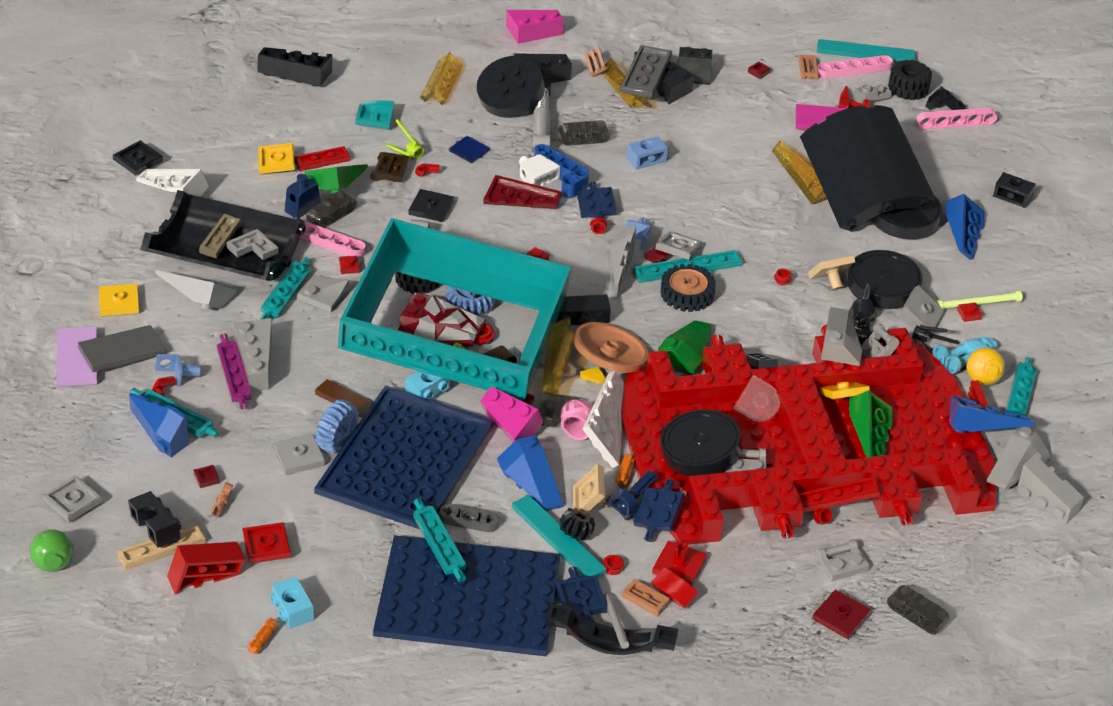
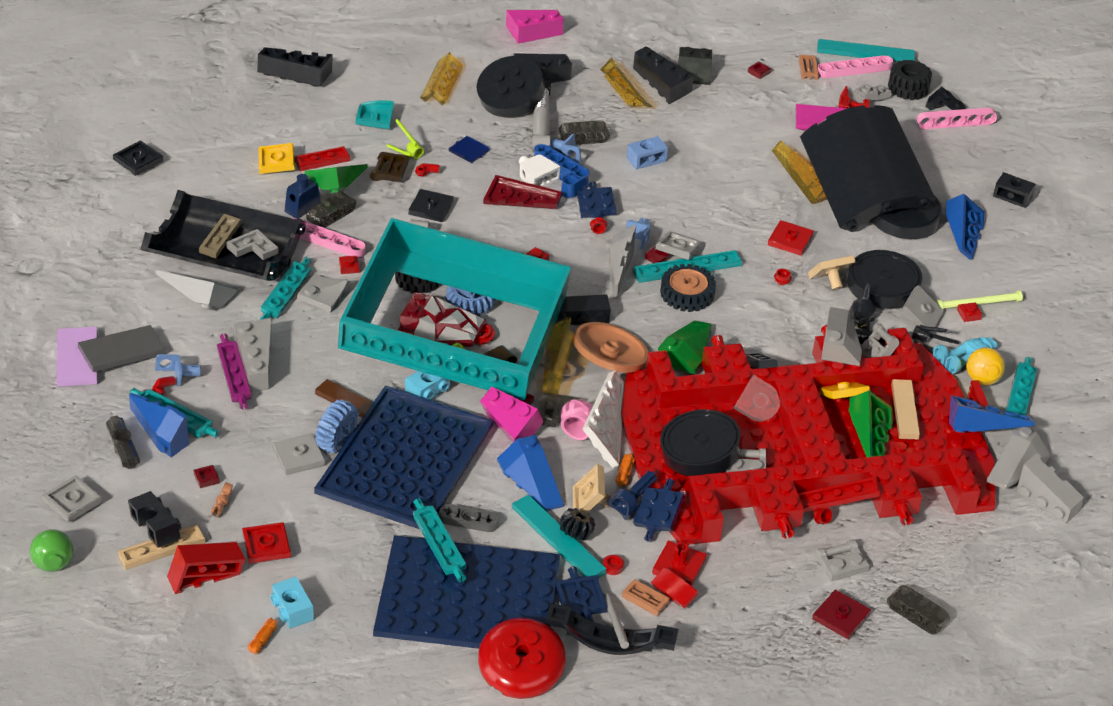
(118, 299): yellow plate -> none
(122, 442): none -> clear smoke piece
(171, 180): white wedge -> none
(519, 675): none -> red brick
(567, 147): none -> medium blue bracket
(593, 54): nougat tile -> none
(594, 375): yellow tile -> none
(646, 71): dark grey tile -> none
(790, 237): none -> red plate
(905, 409): none -> tan tile

